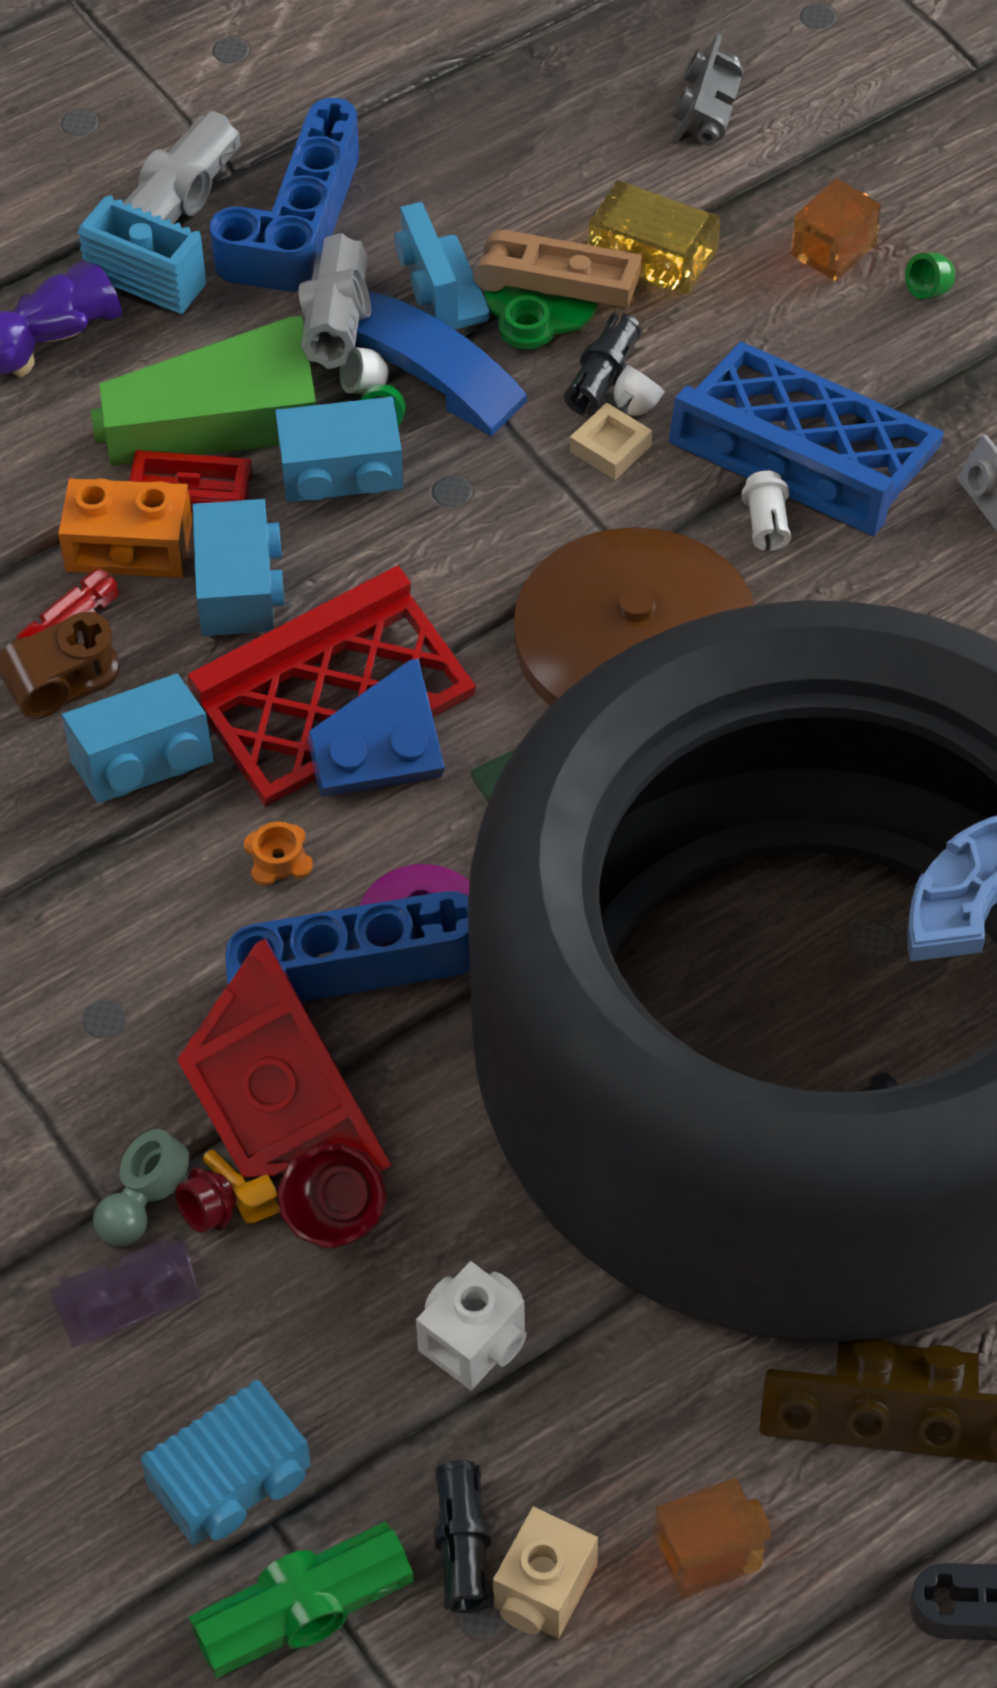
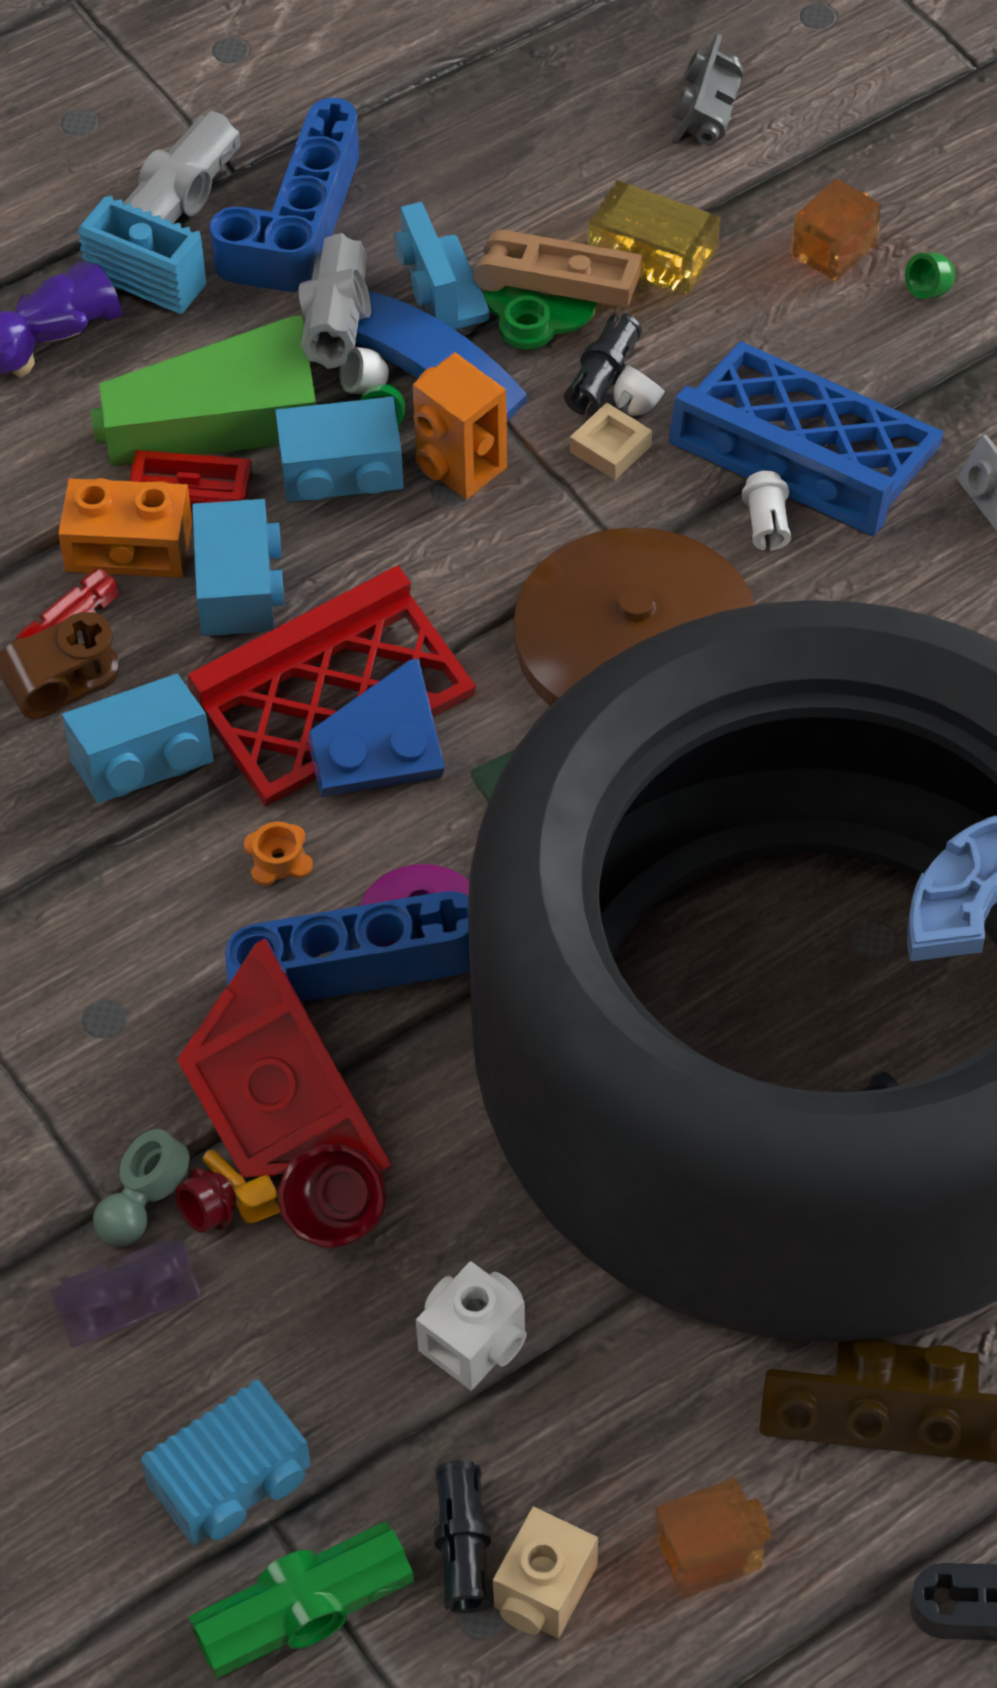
(460, 425): none -> orange brick

